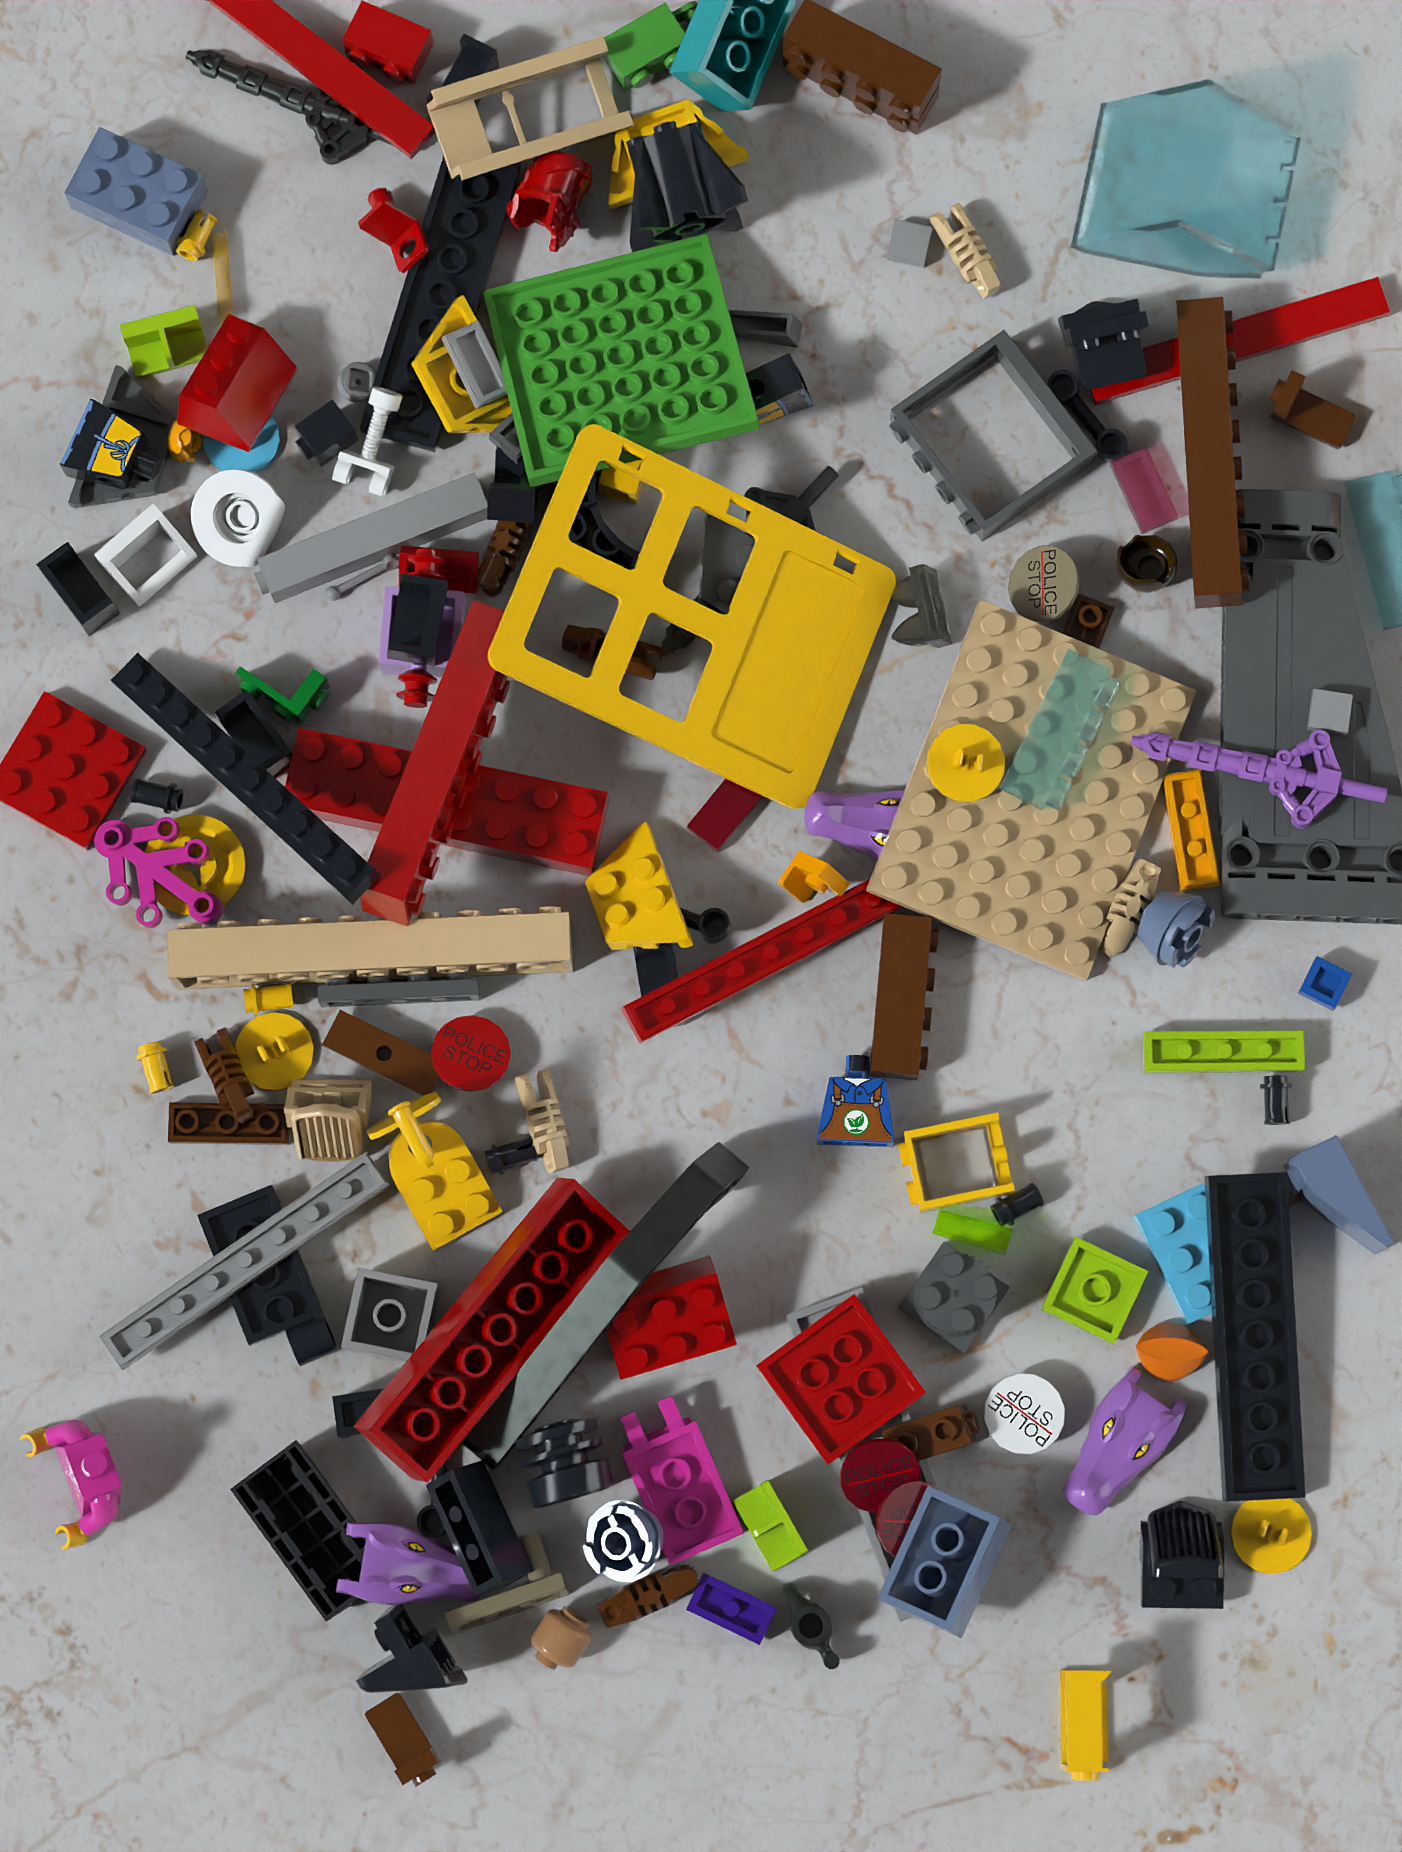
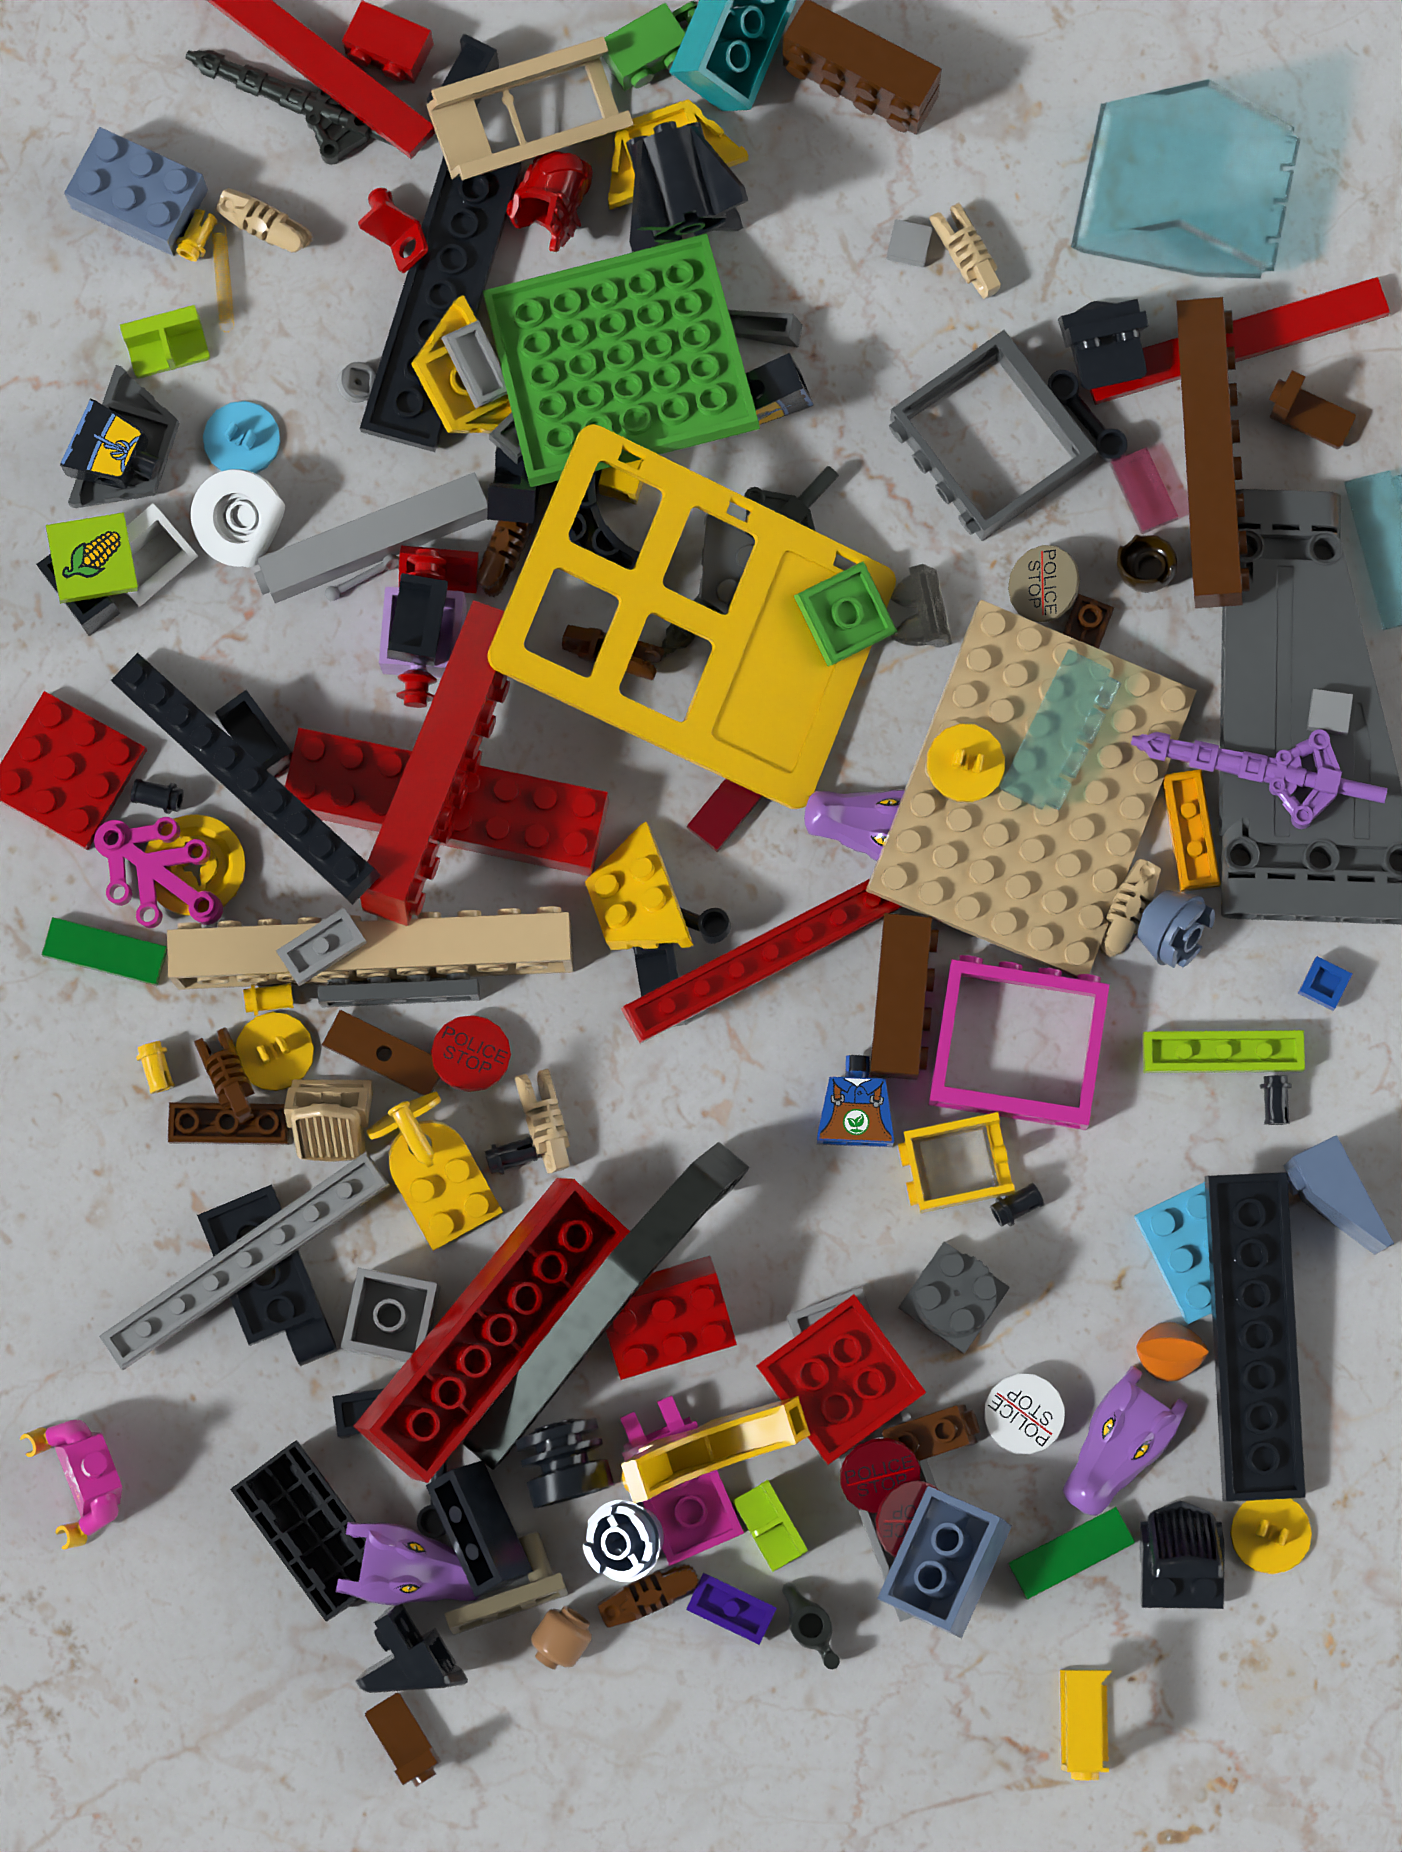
(91, 558): none -> lime tile
(104, 951): none -> green tile
(183, 443): light orange plate -> none
(236, 384): red slope -> none
(263, 220): none -> tan hinge
(309, 696): green bracket -> none
(321, 946): none -> light grey plate
(325, 434): black brick -> none
(384, 402): white bar -> none
(713, 1446): none -> yellow arch
(810, 874): light orange bracket -> none
(845, 613): none -> bright green tile
(972, 1232): clear neon green piece -> none
(1010, 1106): none -> dark pink window
(1071, 1553): none -> green tile
(1094, 1290): lime plate -> none

